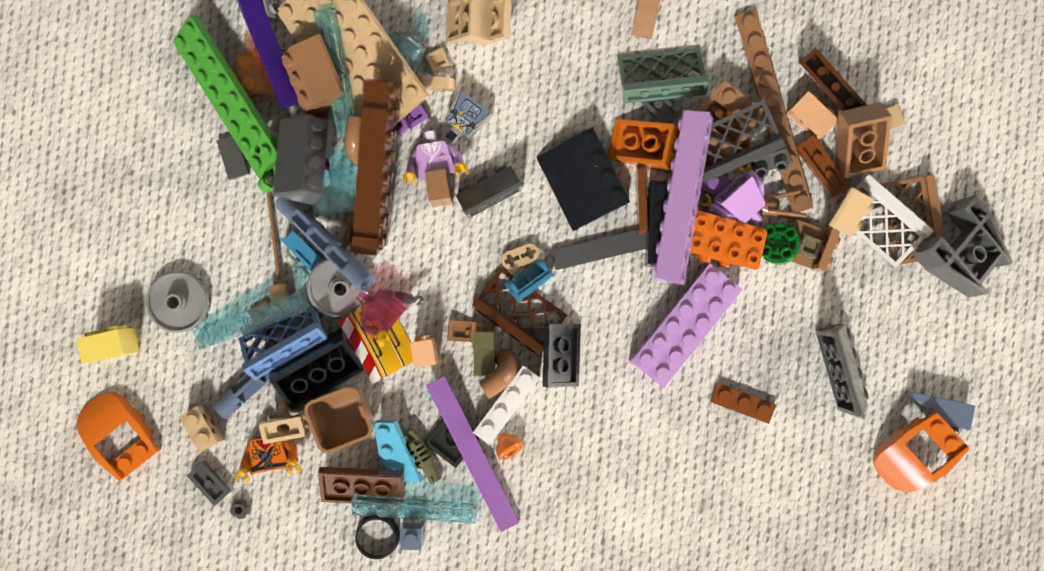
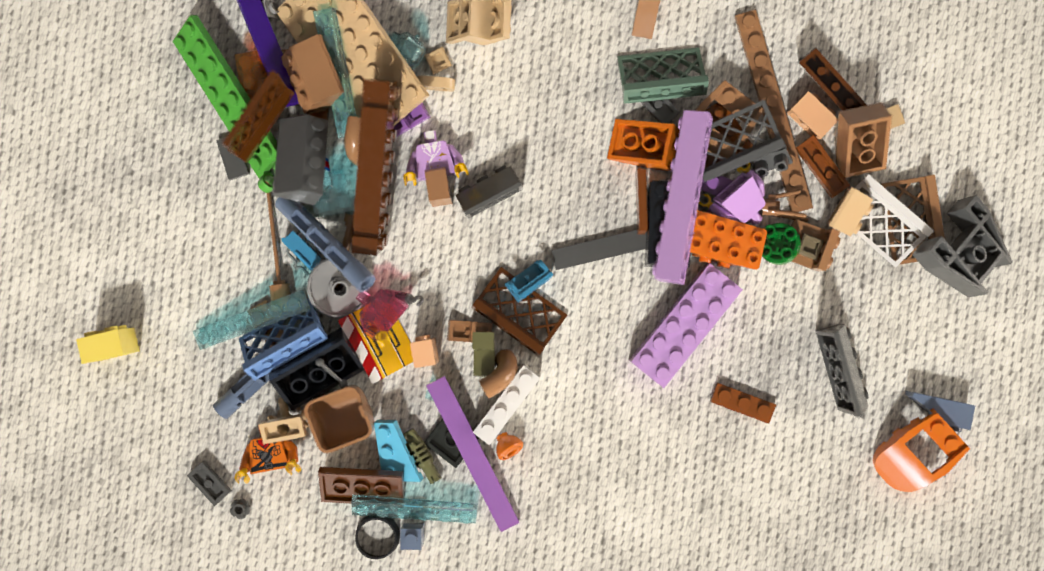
(104, 416): orange slope -> none
(192, 304): light grey wheel -> none
(201, 428): tan brick -> none
(258, 117): none -> reddish brown fence
(342, 382): none -> dark grey hinge
(465, 117): torso -> none
(522, 261): tan beam -> none
(561, 355): black plate -> none
(583, 179): black slope -> none

